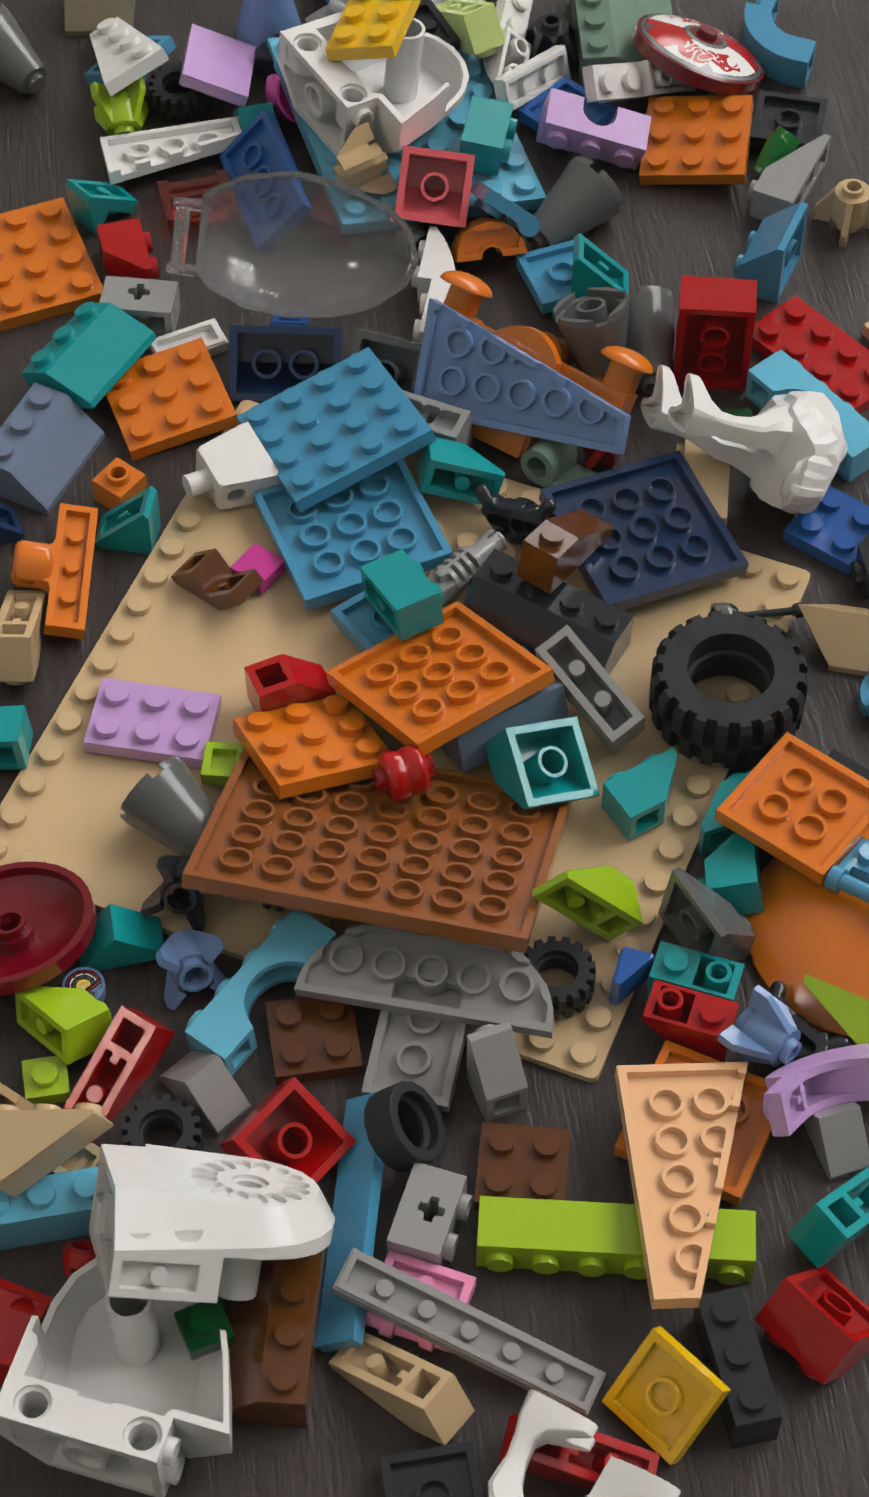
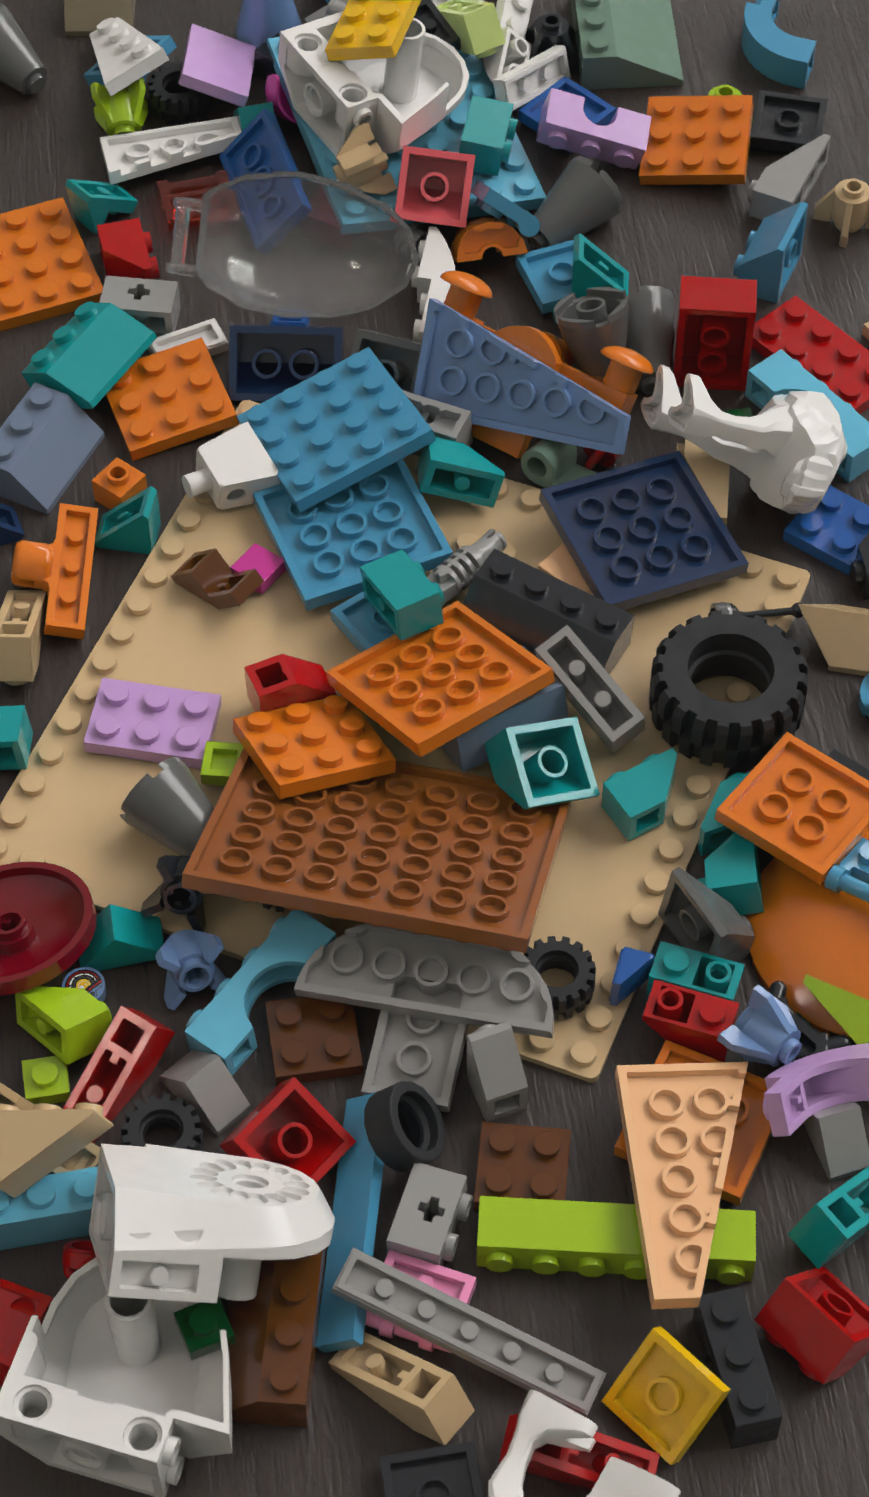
(404, 773): red piece -> none
(513, 517): black piece -> none
(560, 547): reddish brown slope -> none
(595, 899): lime slope -> none
(629, 82): white slope -> none
(698, 54): dish -> none
(776, 147): green cone -> none

